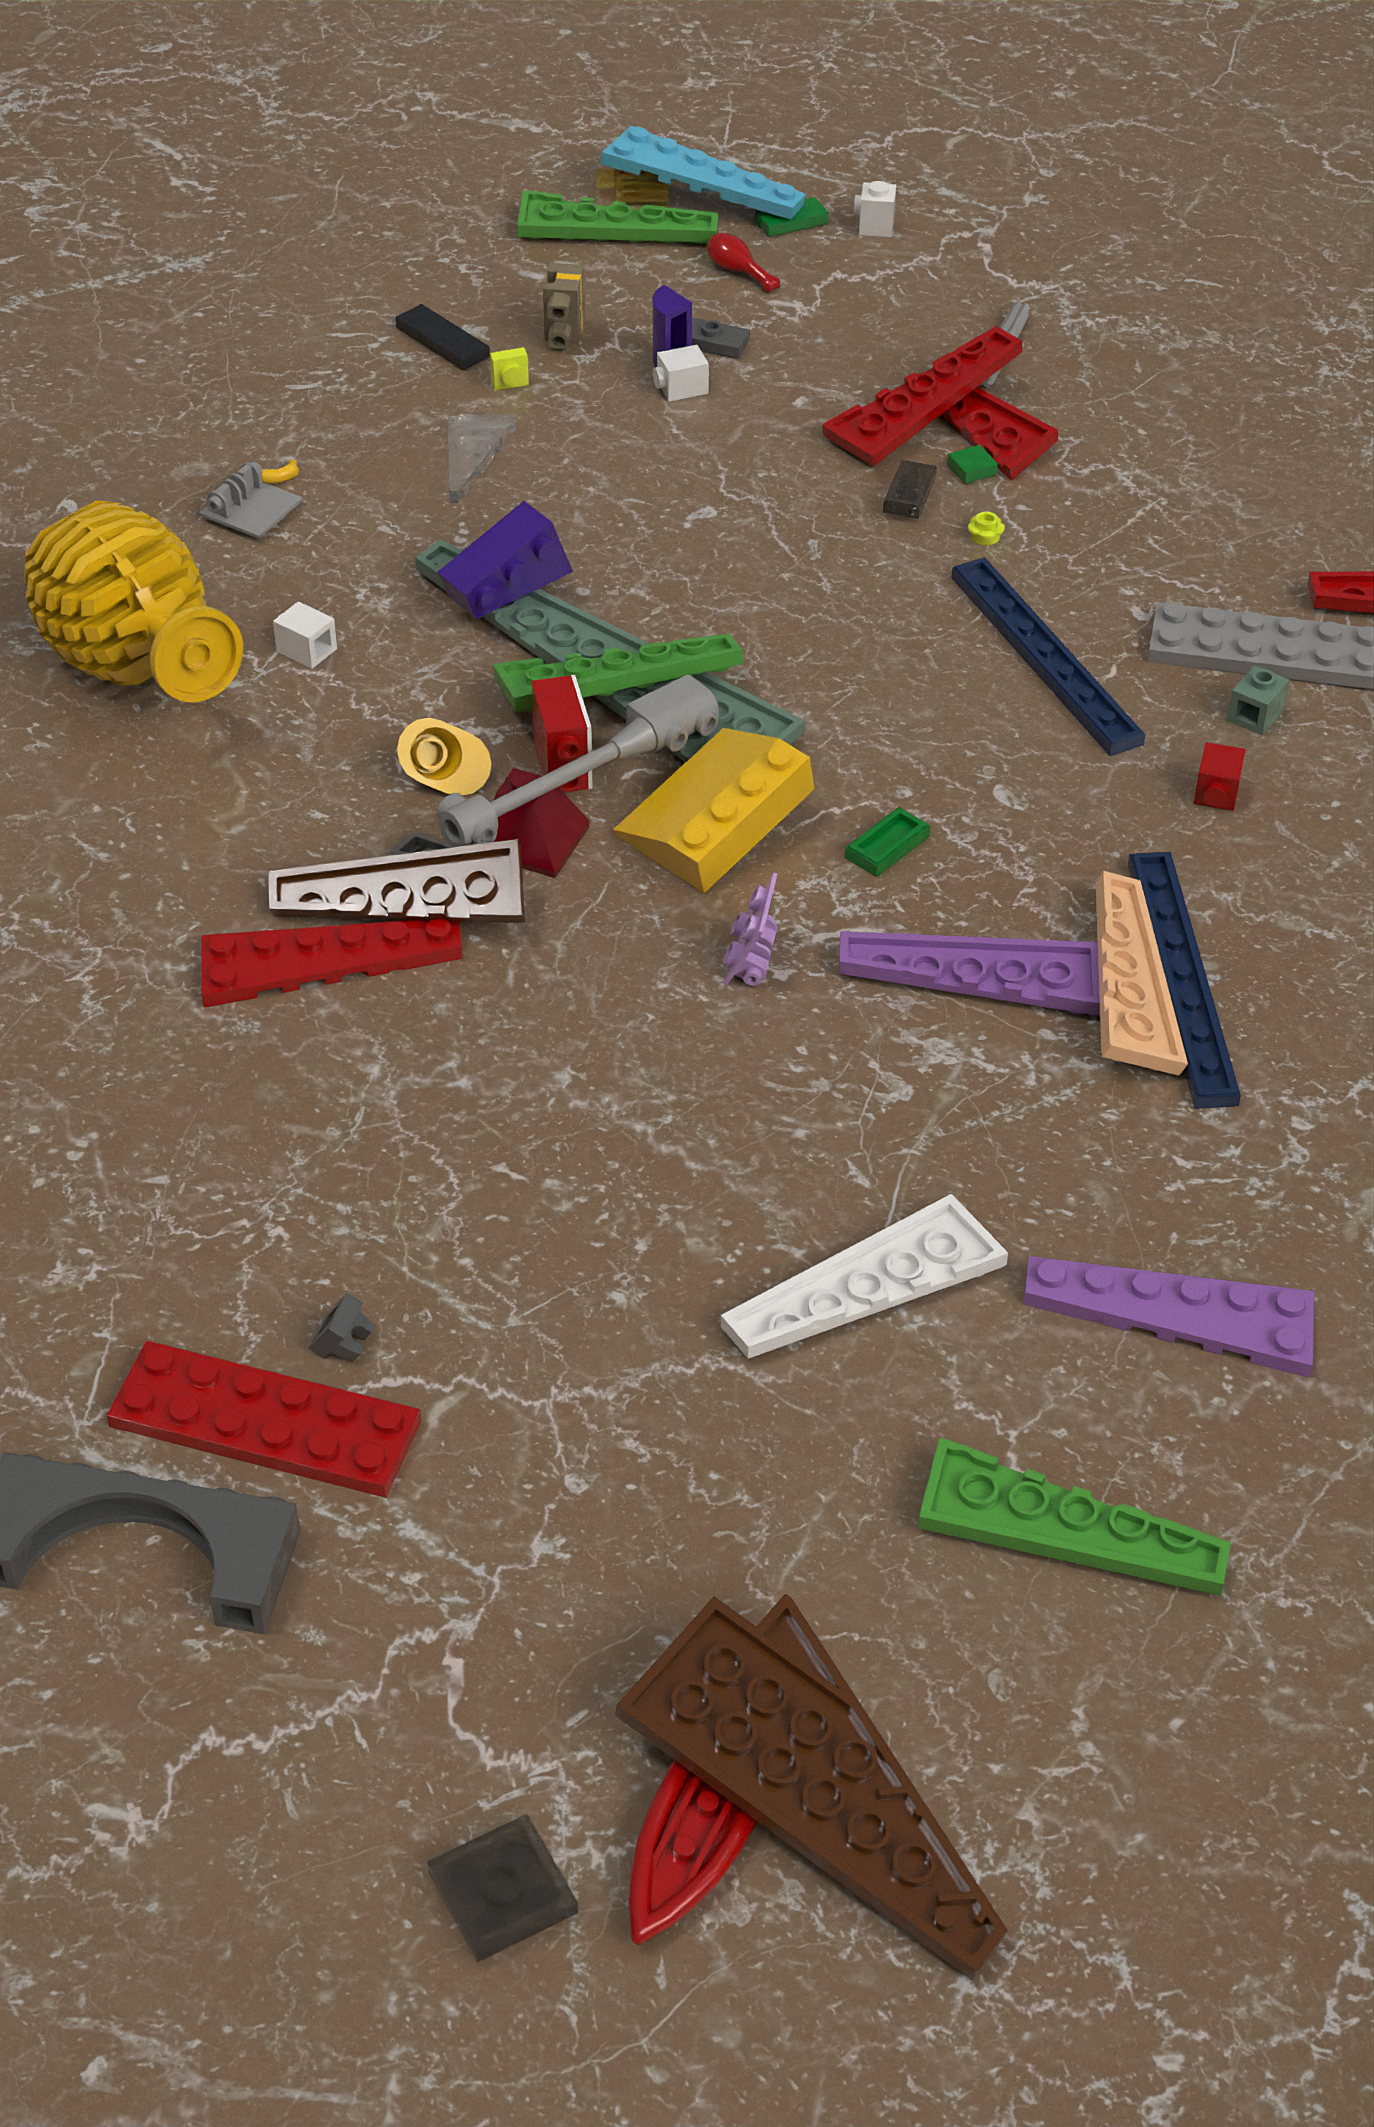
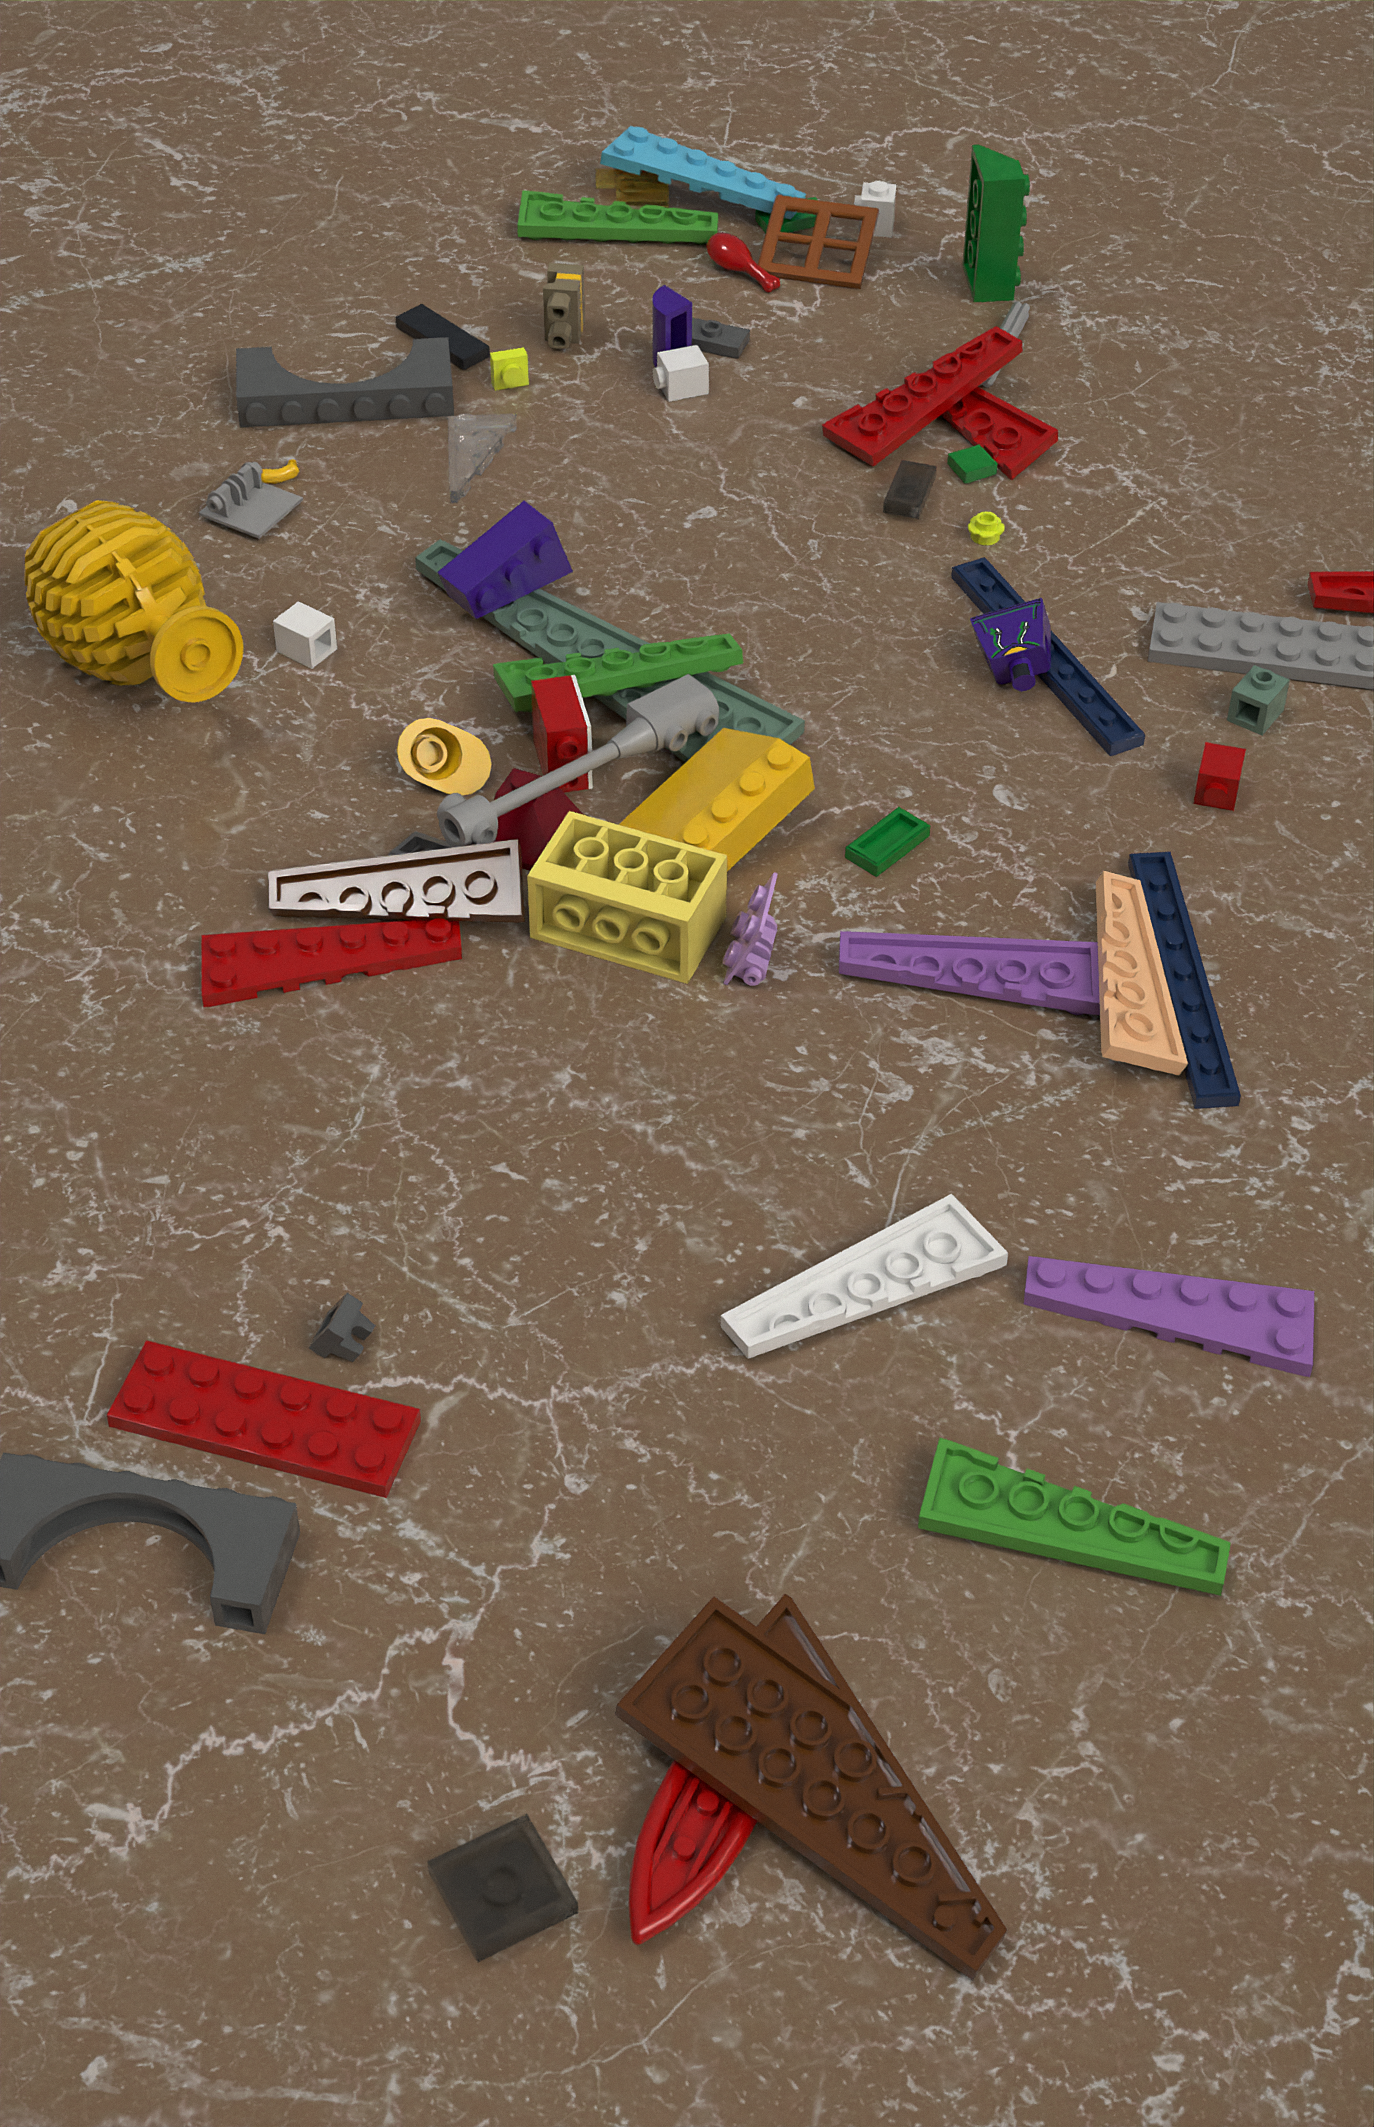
(412, 390): none -> dark grey arch
(627, 896): none -> light yellow brick
(818, 240): none -> dark orange window
(994, 225): none -> green slope
(1015, 642): none -> dark purple torso

